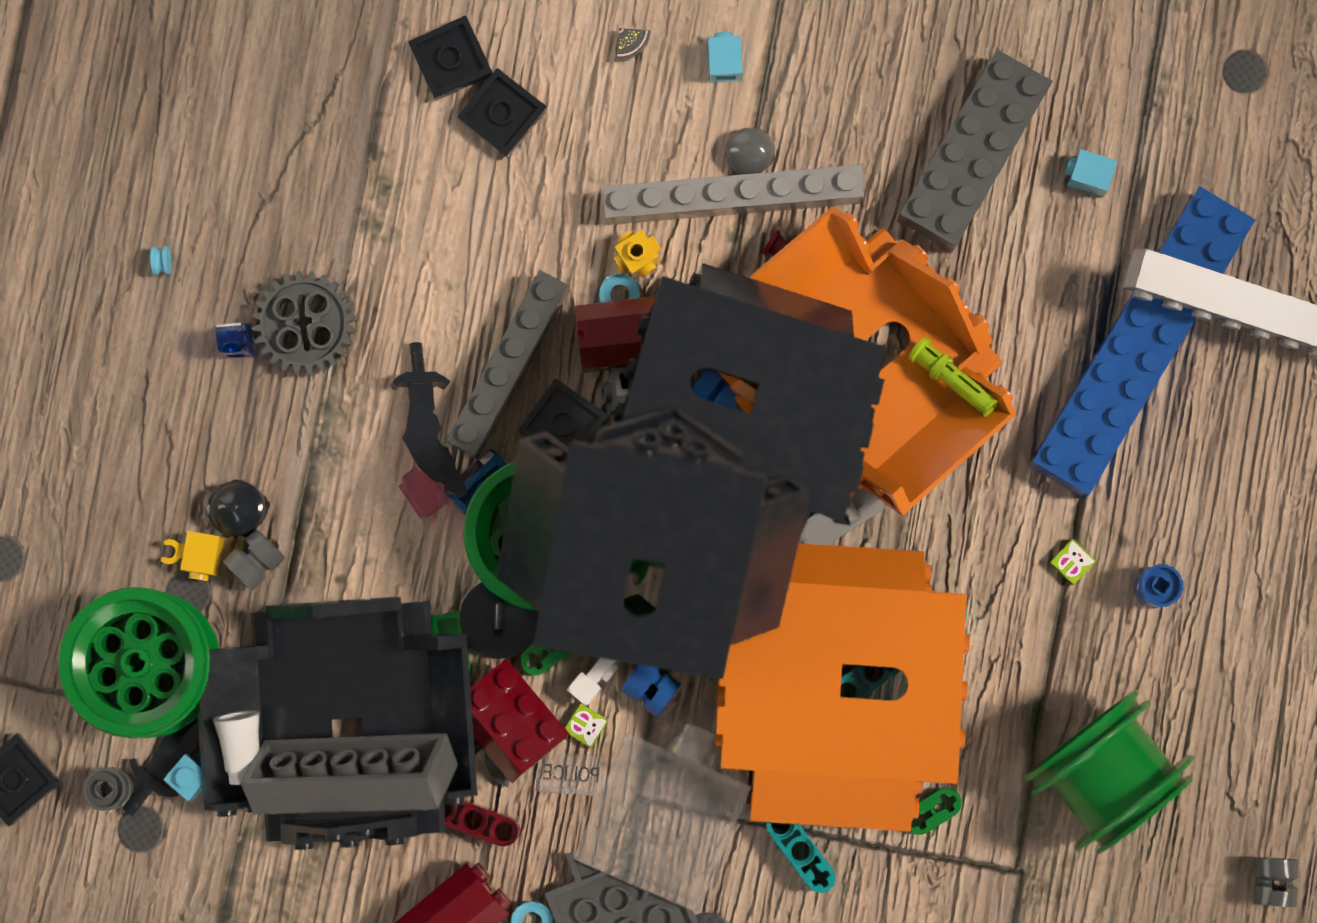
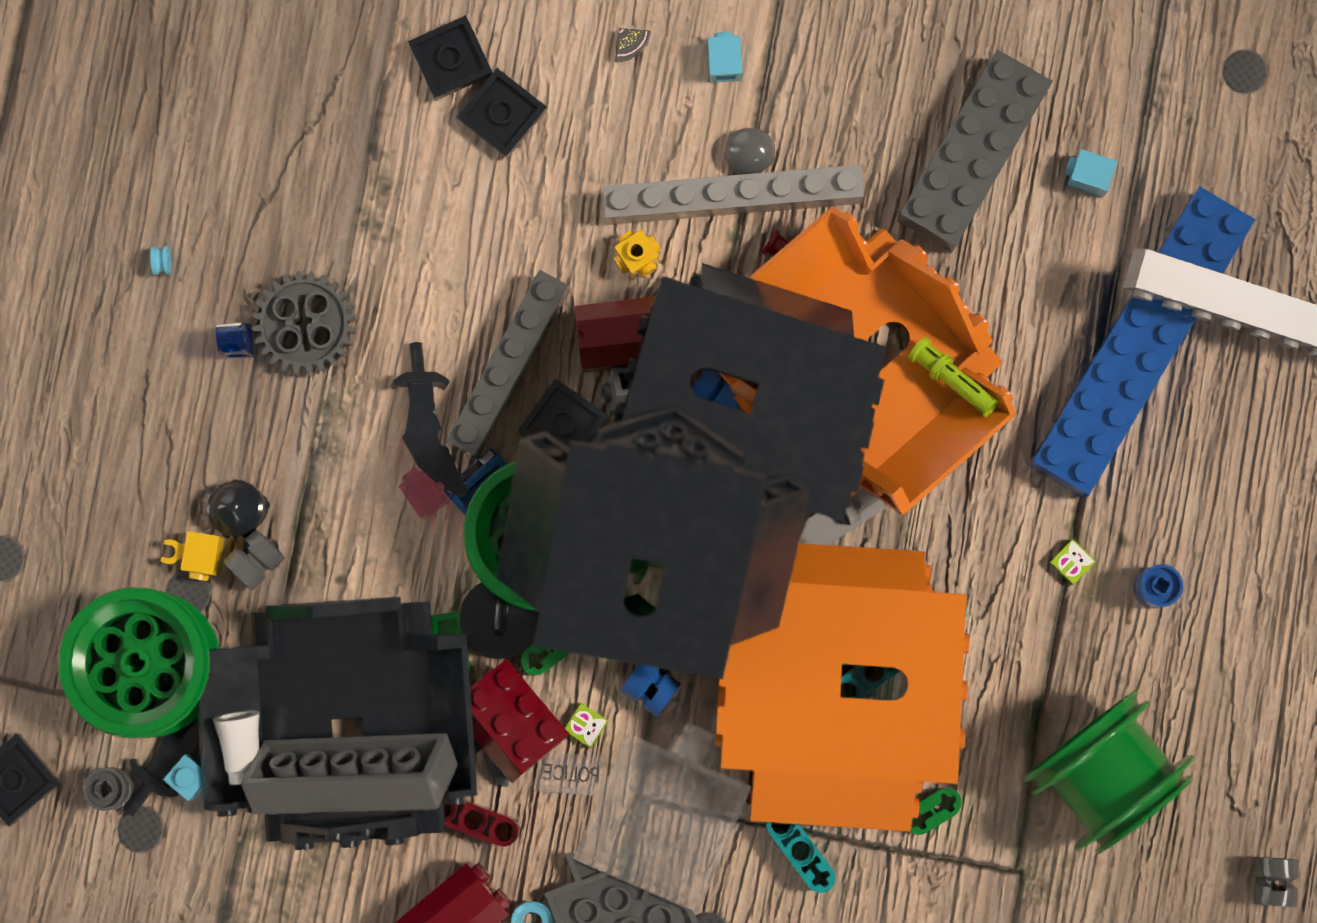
(586, 686): white plate -> none
(618, 279): medium azure piece -> none

